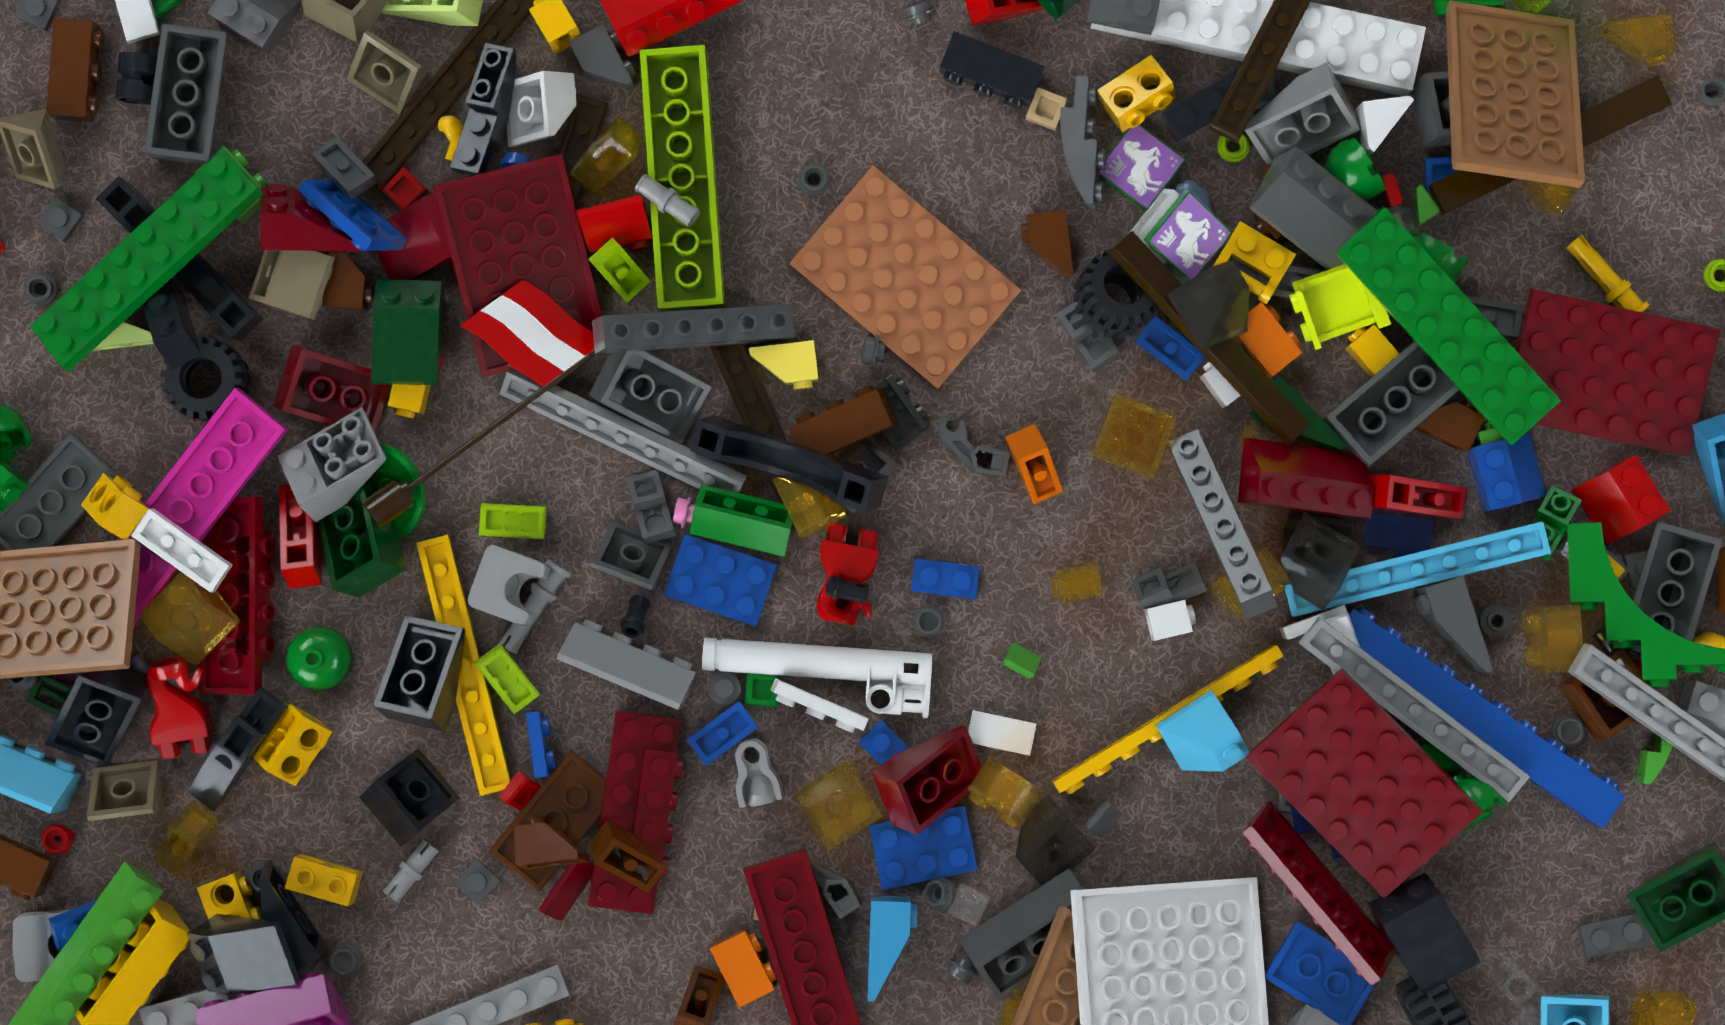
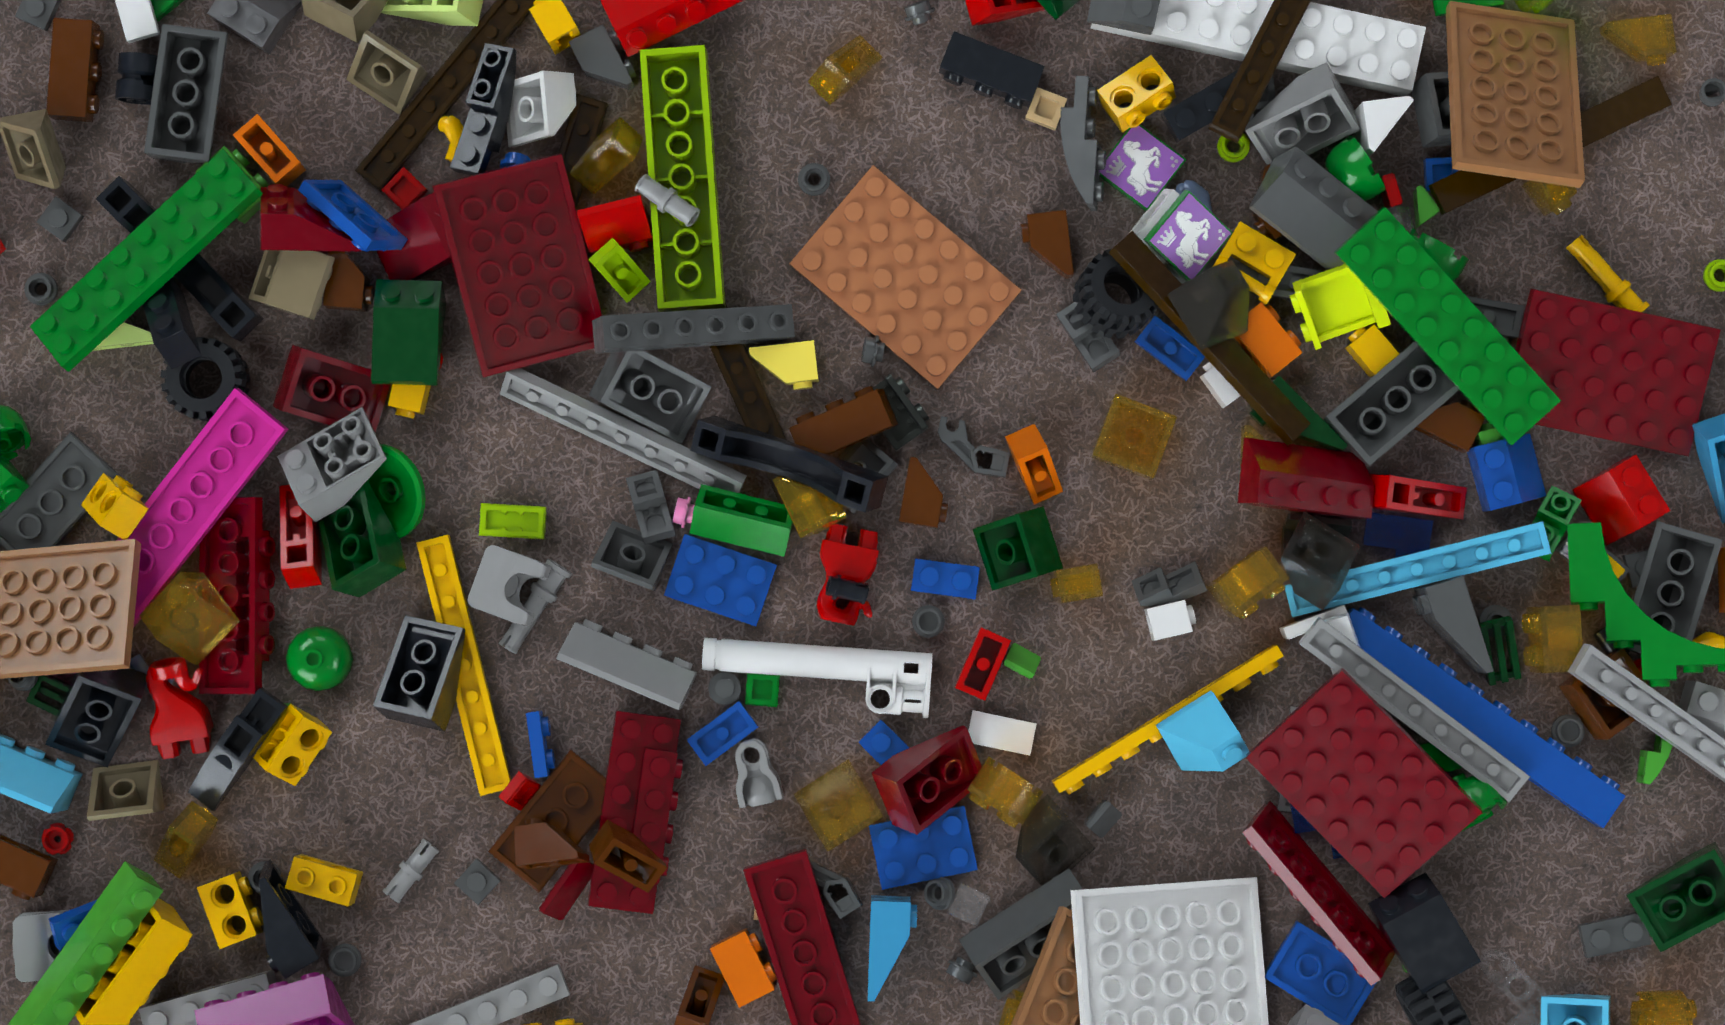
(182, 550): white plate -> none
(242, 954): slope -> none
(269, 151): none -> orange brick
(344, 168): dark grey plate -> none
(409, 797): black slope -> none
(507, 678): lime plate -> none
(534, 340): flag -> none
(633, 622): black pin -> none
(818, 706): white plate -> none
(844, 69): none -> clear yellow slope
(921, 498): none -> reddish brown slope
(982, 663): none -> red brick
(1018, 548): none -> dark green slope
(1222, 524): brick -> none
(1503, 673): none -> dark green tile

